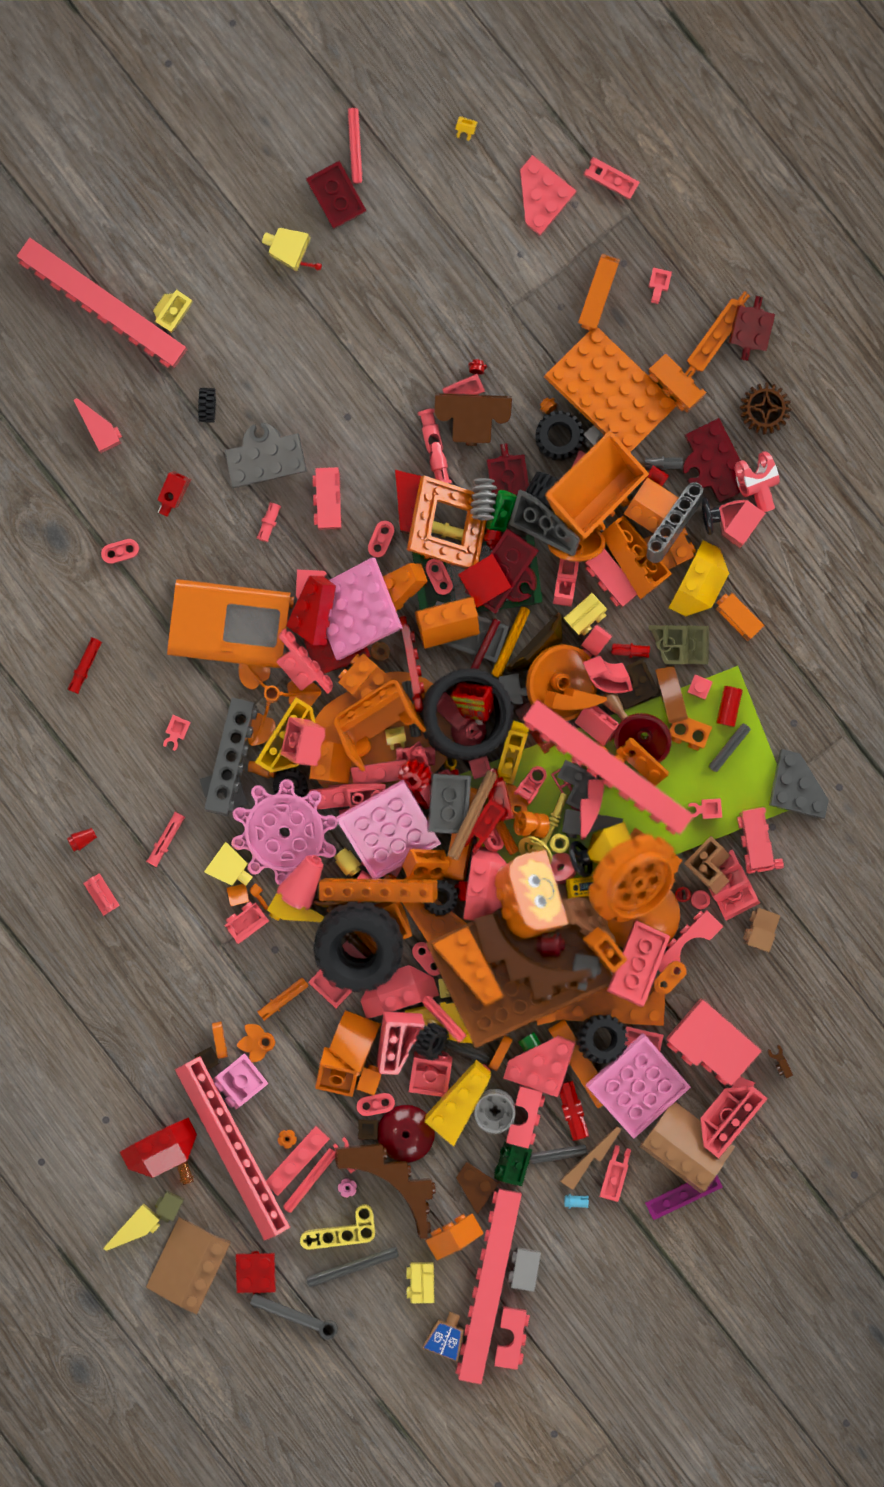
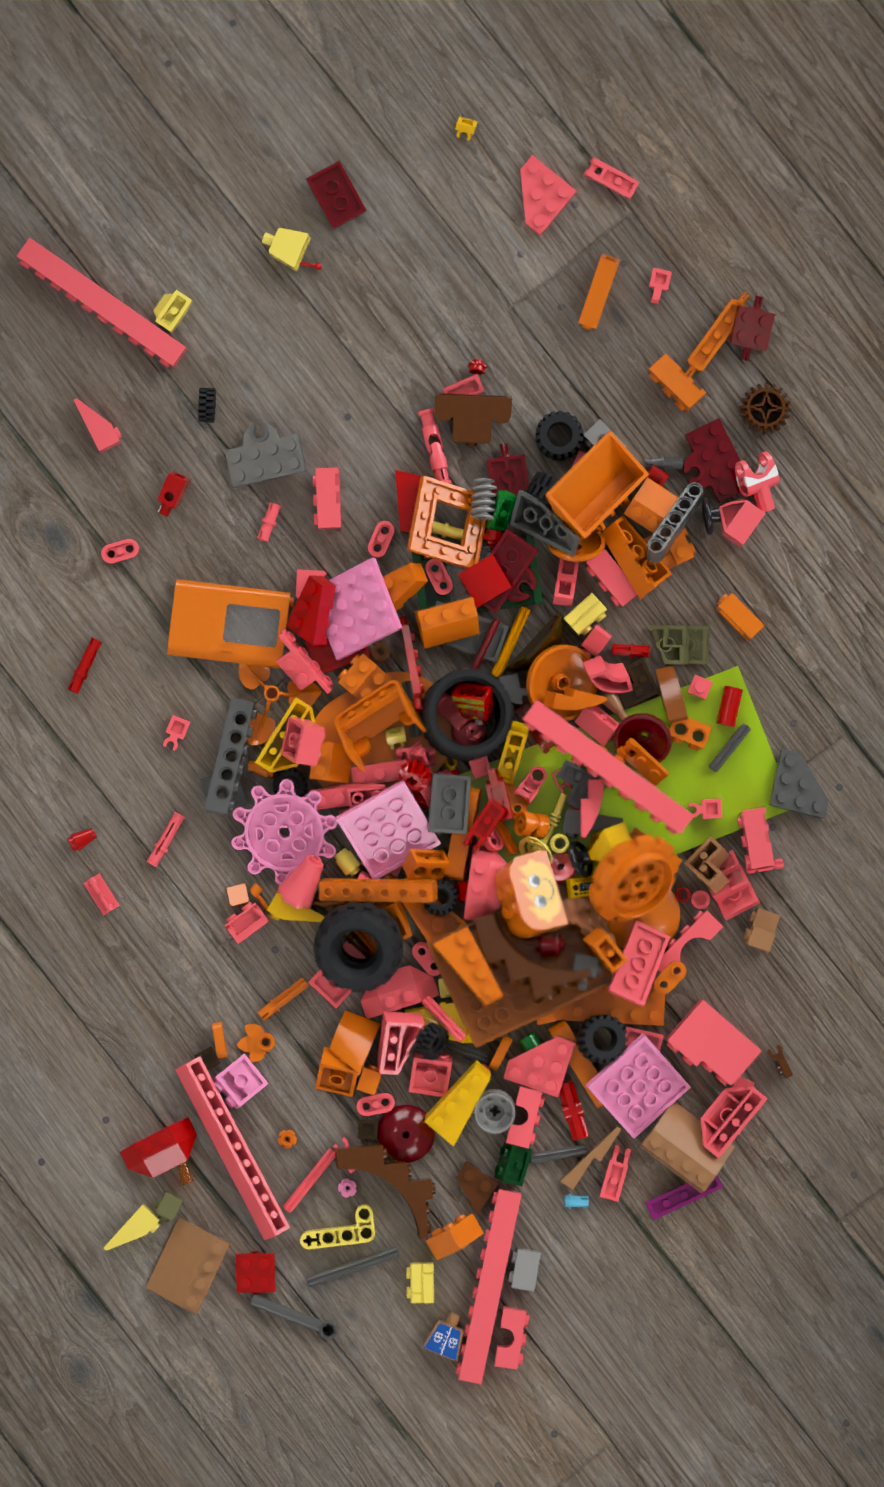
(229, 866): light yellow torso -> none
(297, 1160): coral plate -> none
(355, 149): coral axle -> none
(472, 815): medium nougat axle -> none
(548, 405): orange plate -> none
(610, 389): orange plate -> none
(701, 582): yellow wedge -> none

